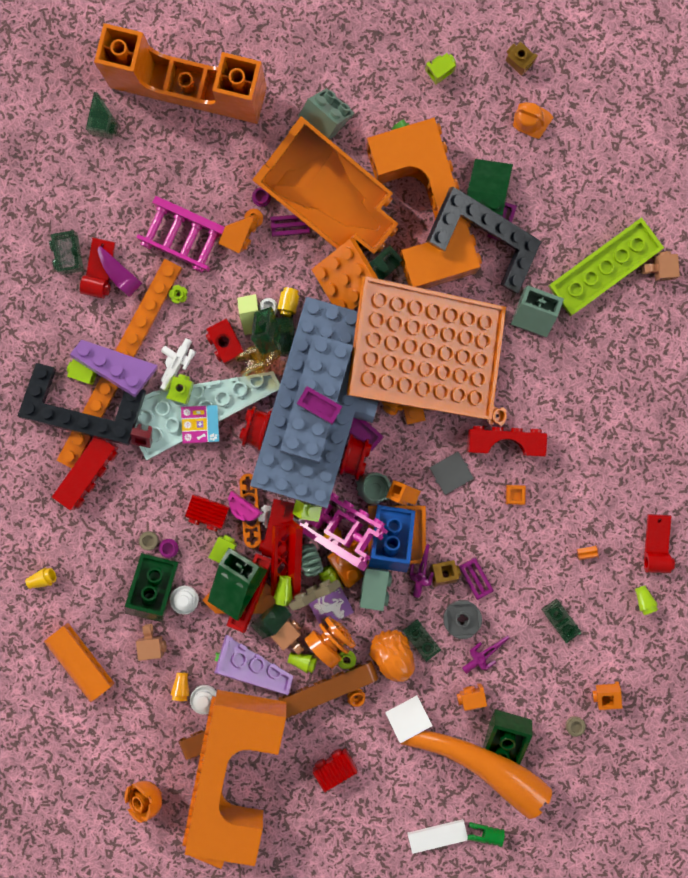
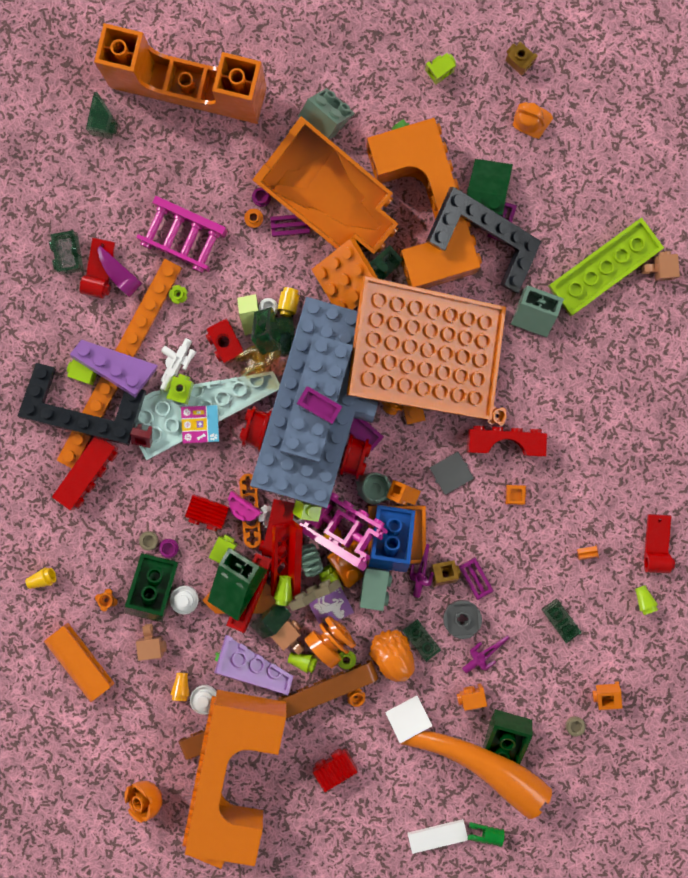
(100, 598): none -> orange plate
(237, 234): orange slope -> none

